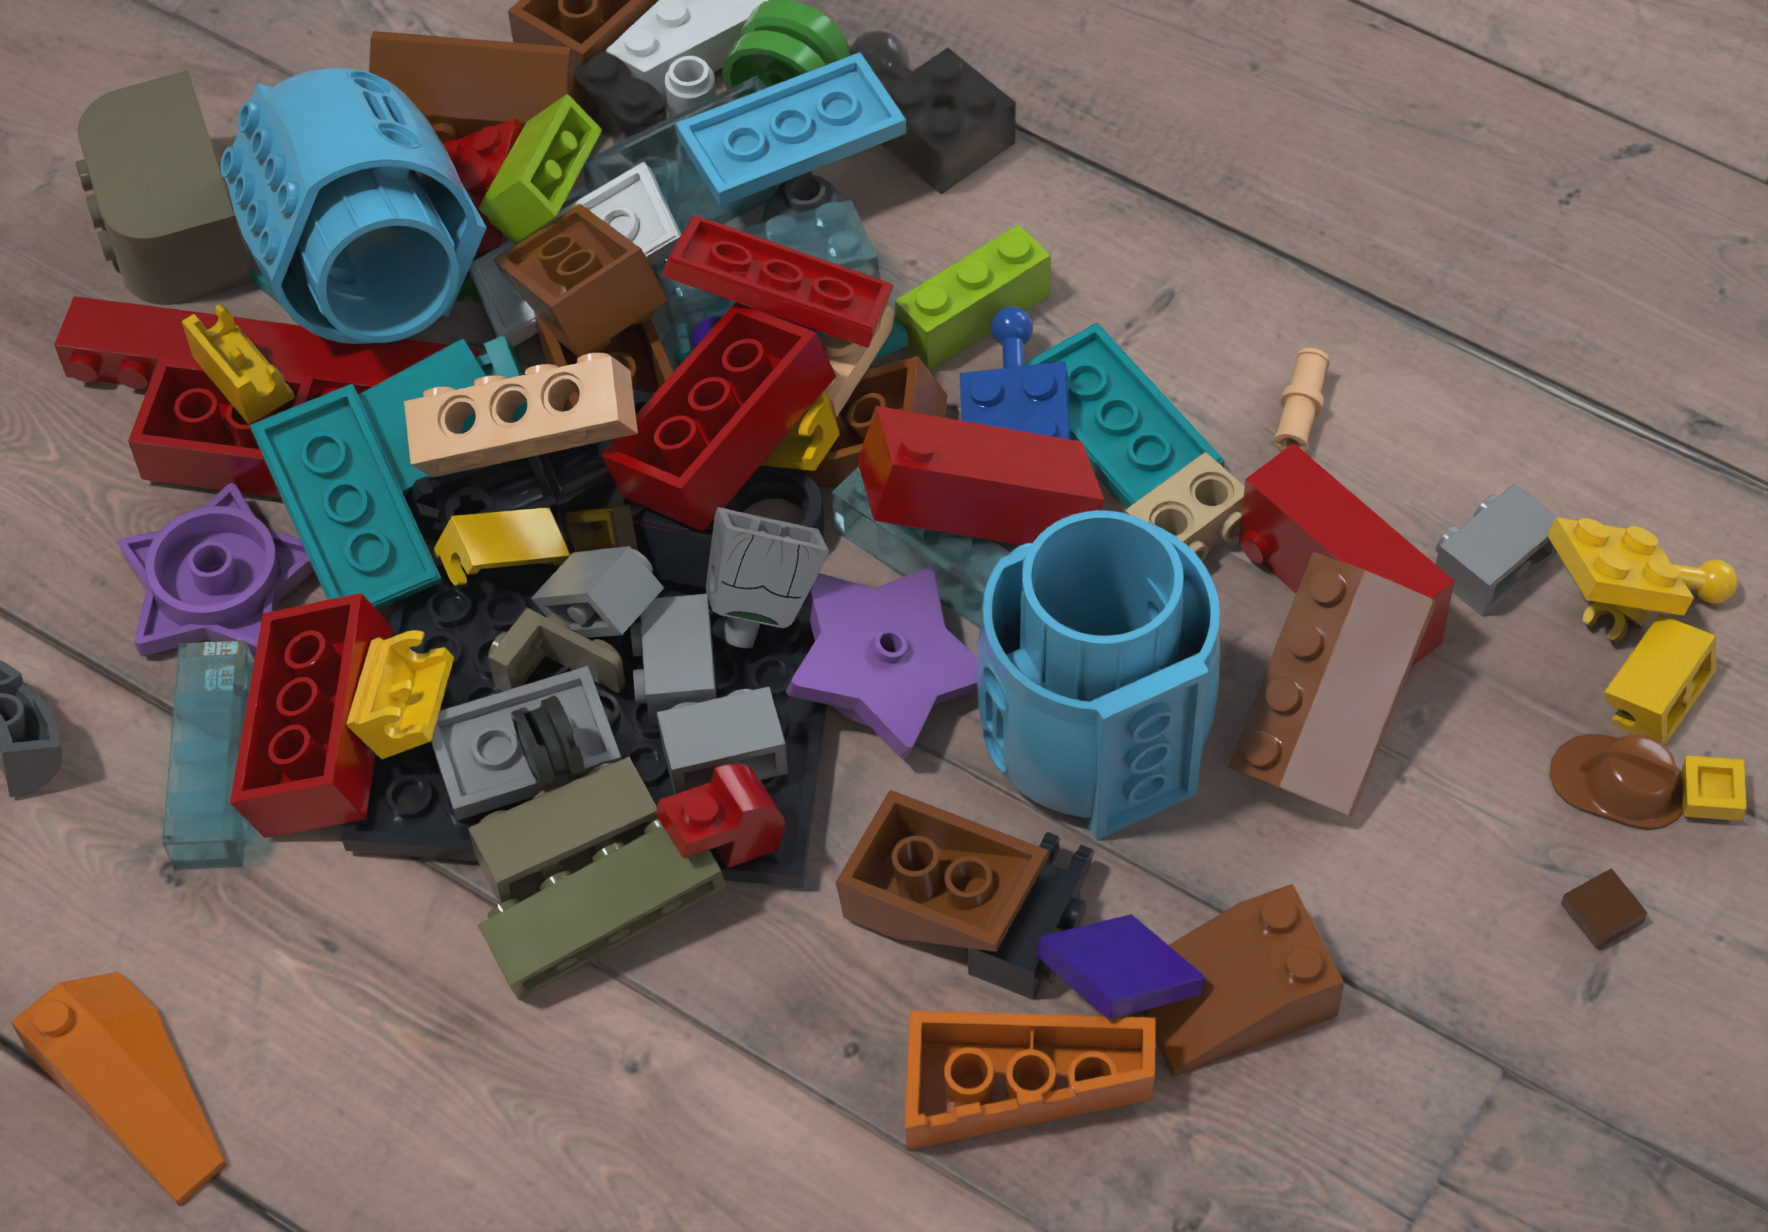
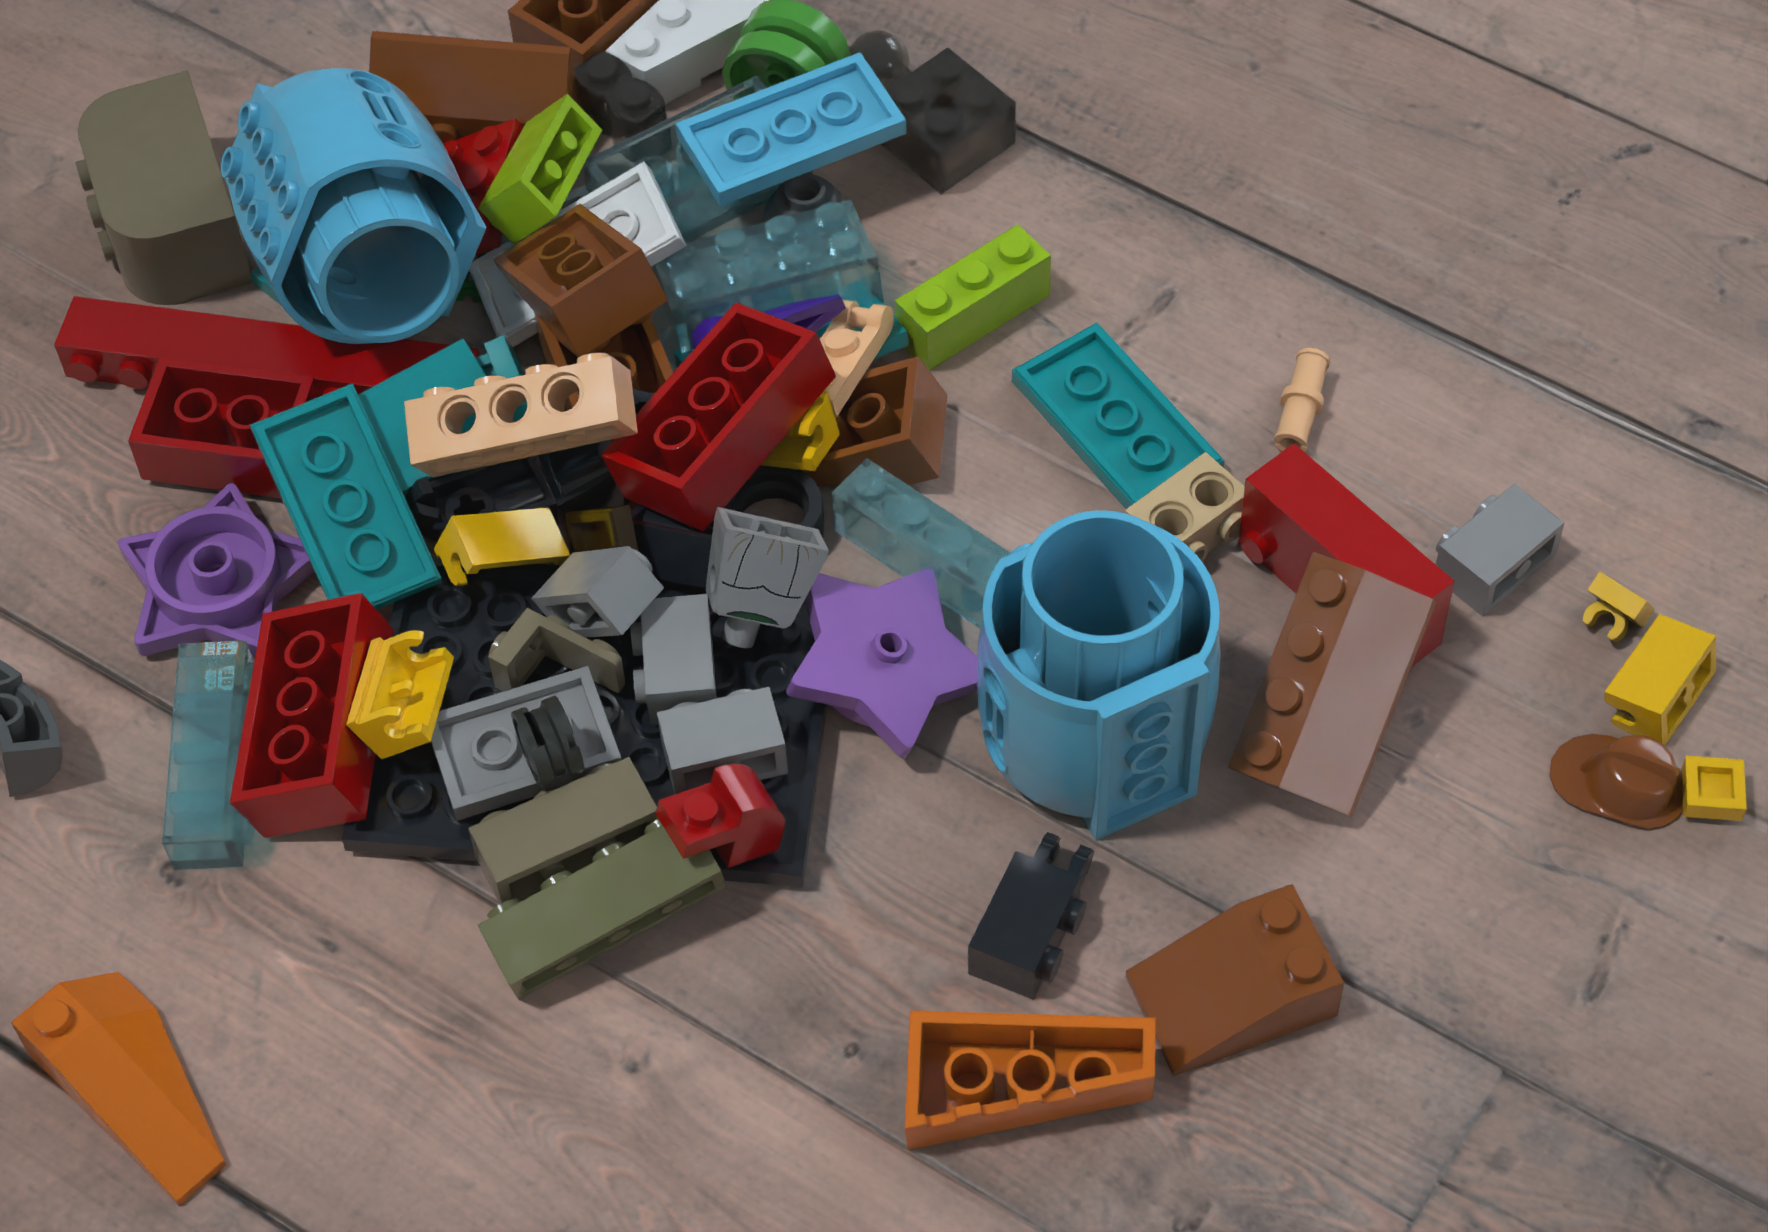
(236, 366): yellow hinge -> none
(688, 84): white brick -> none
(779, 280): red tile -> none
(937, 876): dark orange slope -> none
(972, 477): red brick -> none
(1017, 395): blue plate -> none
(1120, 966): dark purple tile -> none
(1604, 908): reddish brown tile -> none
(1633, 570): yellow plate -> none

